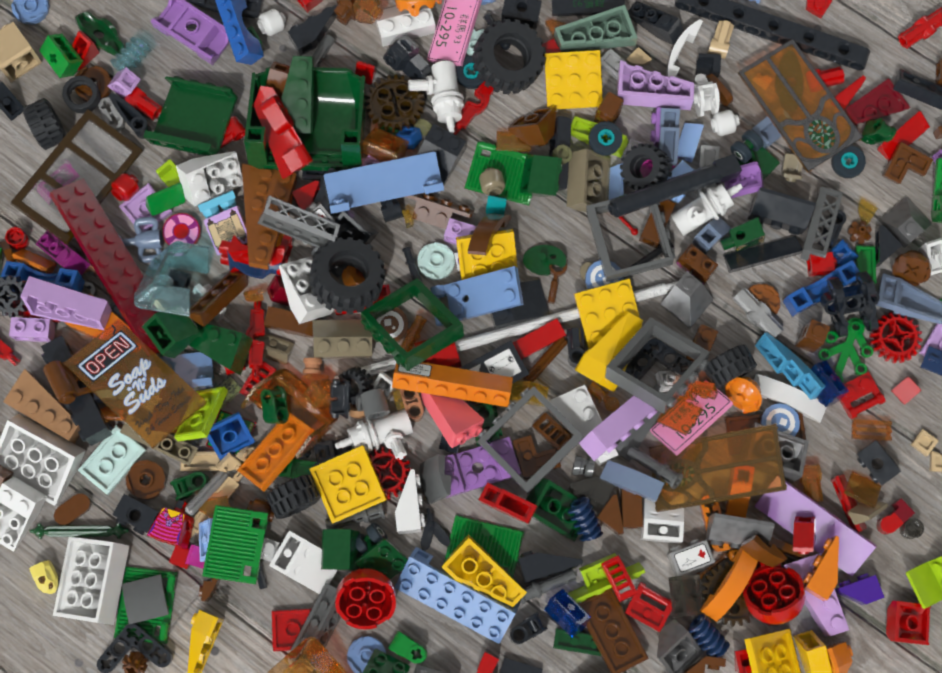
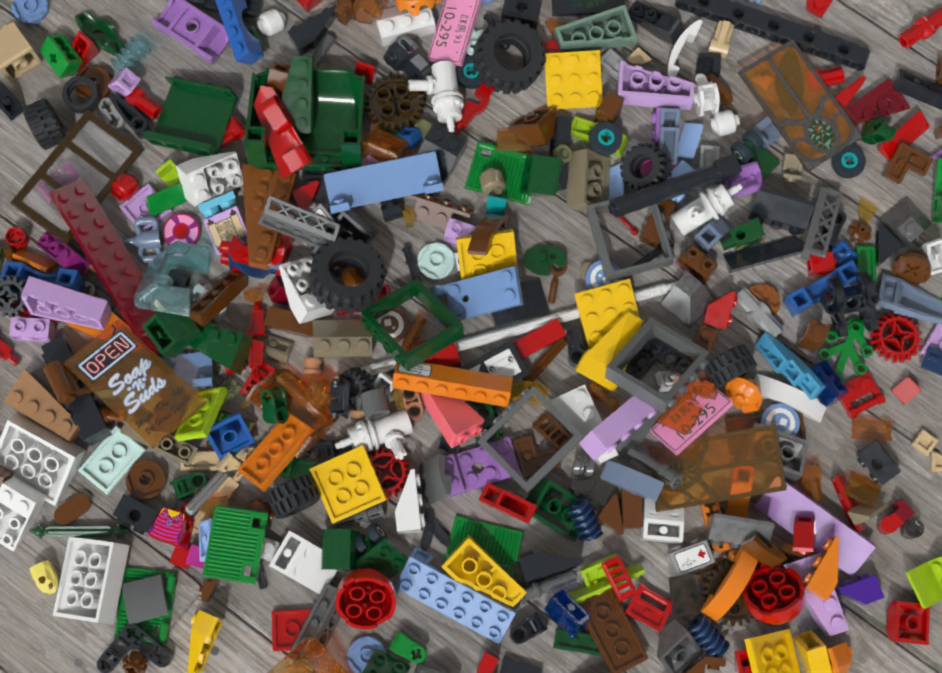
(718, 310): none -> red slope

